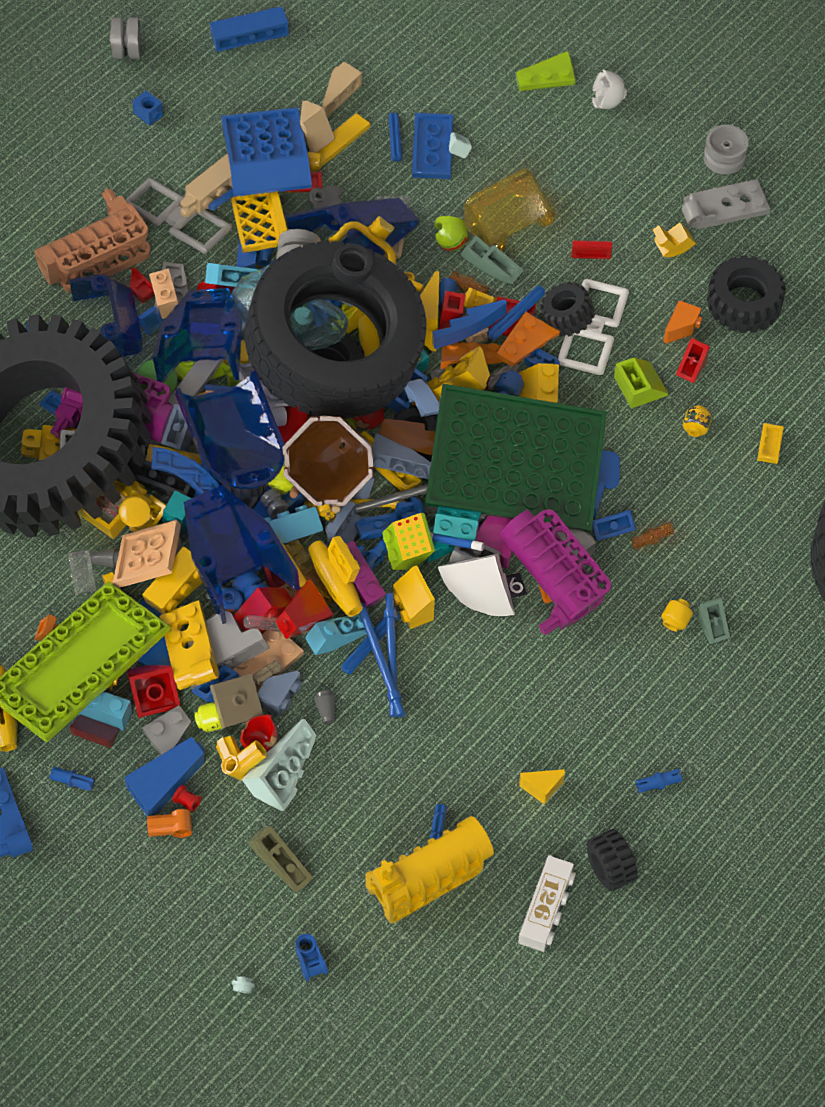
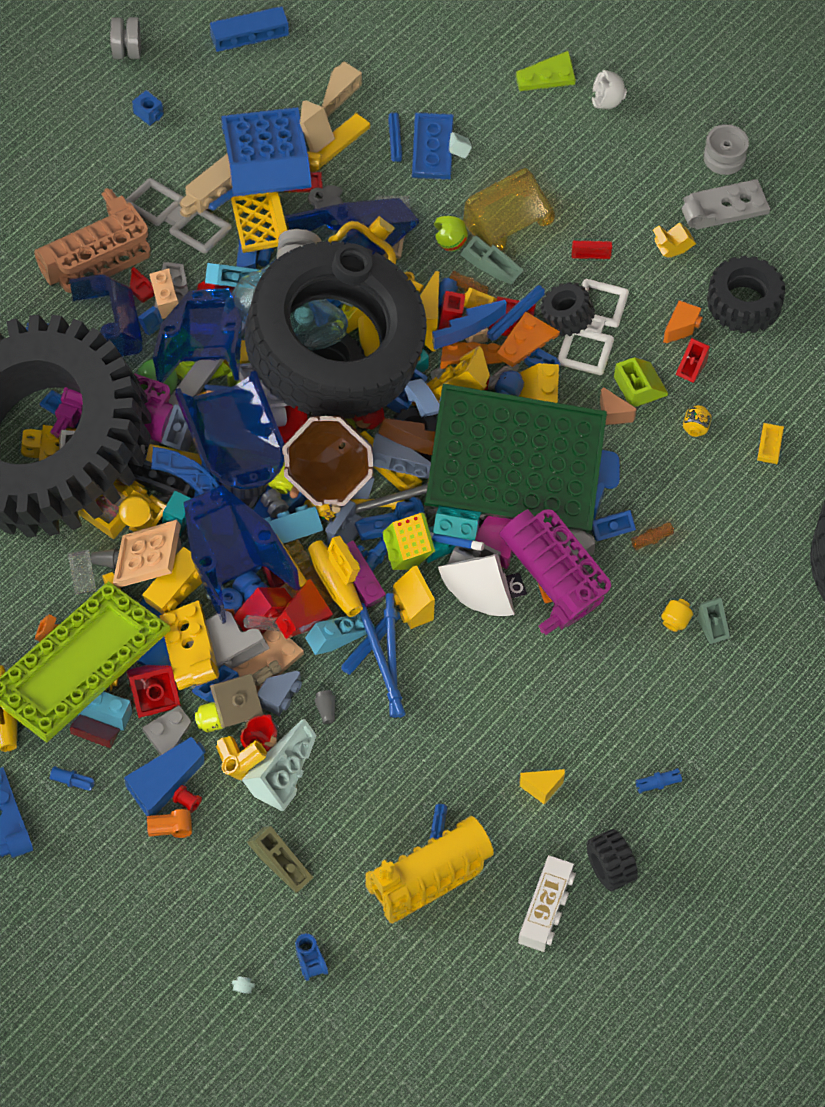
(617, 409): none -> nougat slope

